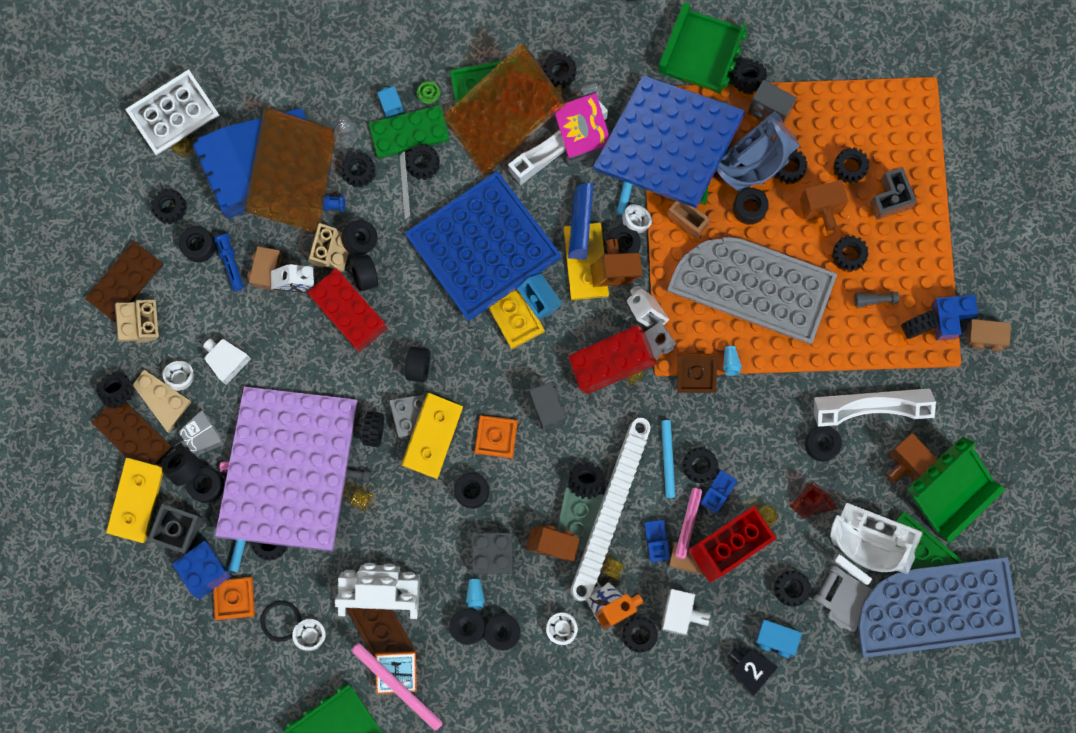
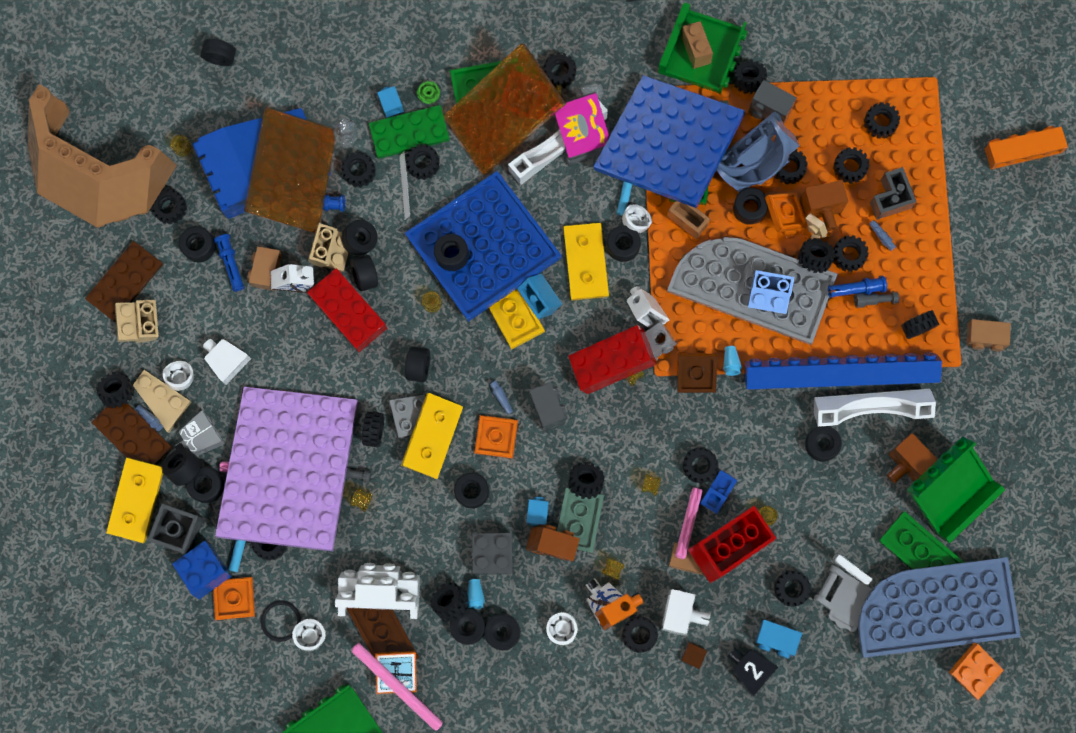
(82, 182): none -> medium nougat windscreen
(152, 420): none -> sand blue animal
(172, 112): white slope -> none
(218, 52): none -> black tyre
(434, 305): none -> clear yellow wheel
(441, 597): none -> black tyre
(446, 242): none -> black tyre
(501, 397): none -> sand blue animal
(537, 511): none -> dark azure brick
(580, 221): blue brick -> none
(610, 509): white gear -> none
(616, 268): dark orange brick -> none
(651, 484): none -> clear yellow wheel
(657, 540): blue slope -> none
(668, 459): medium azure piece -> none
(694, 655): none -> reddish brown tile
(697, 45): none -> medium nougat brick
(770, 291): none -> light blue brick
(786, 211): none -> orange tile
(813, 501): clear red slope -> none
(816, 227): none -> tan plate
(819, 248): none -> black tyre
(842, 371): none -> blue brick
(865, 286): none -> blue pin
(876, 541): white piece -> none
(885, 239): none -> sand blue animal
(886, 110): none -> black tyre
(950, 311): blue brick -> none
(976, 671): none -> orange plate
(1025, 147): none -> orange brick

